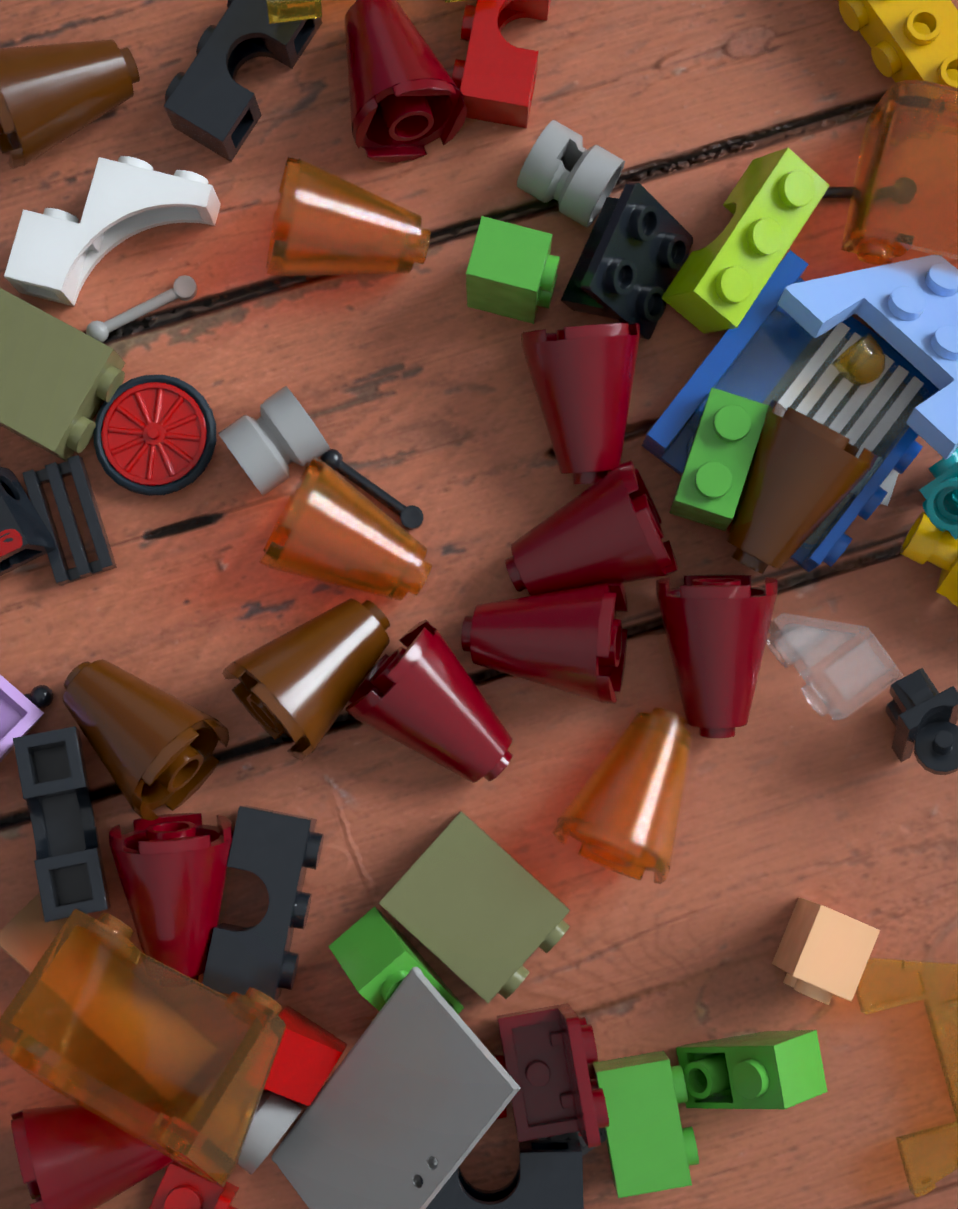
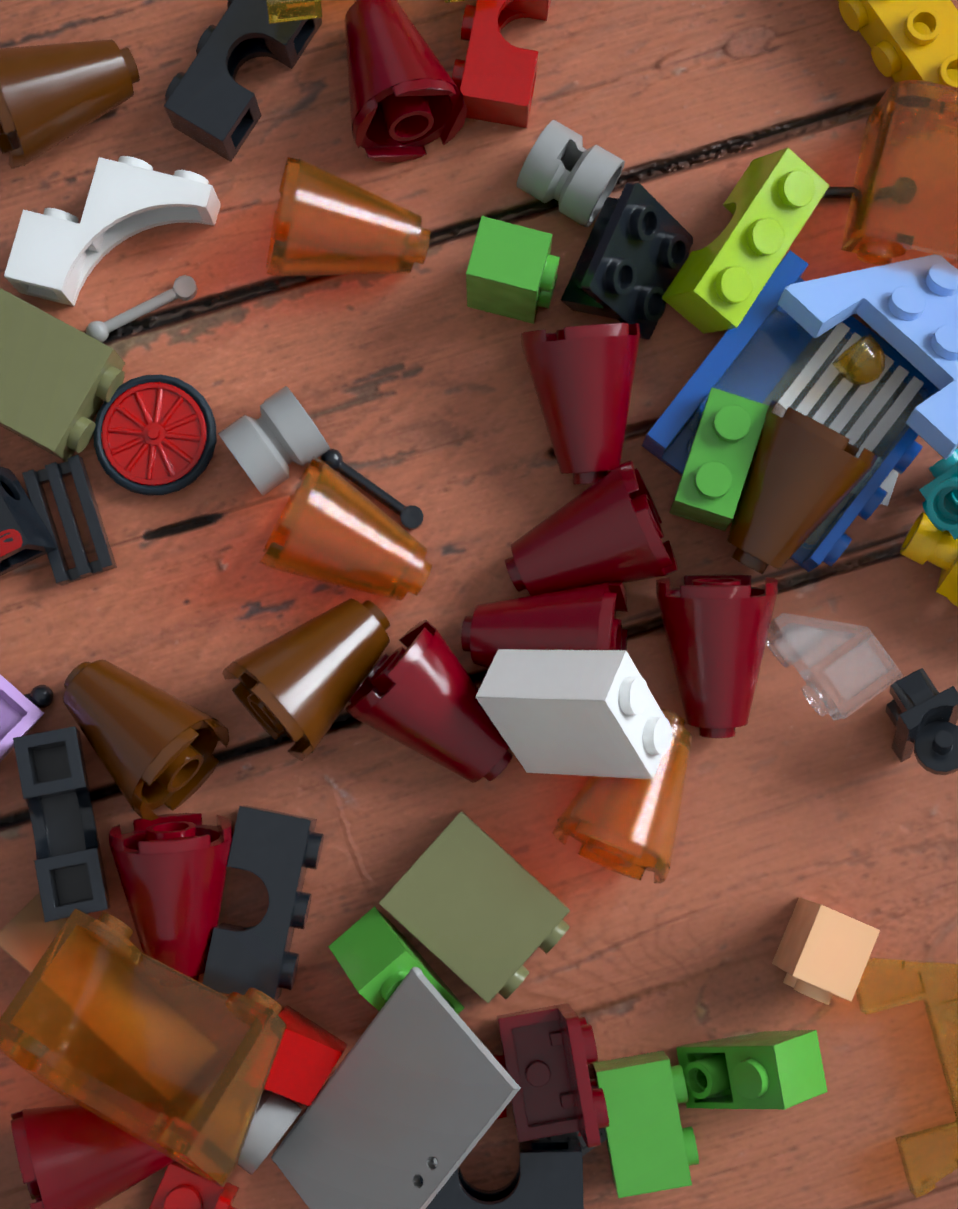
(576, 712): none -> white brick

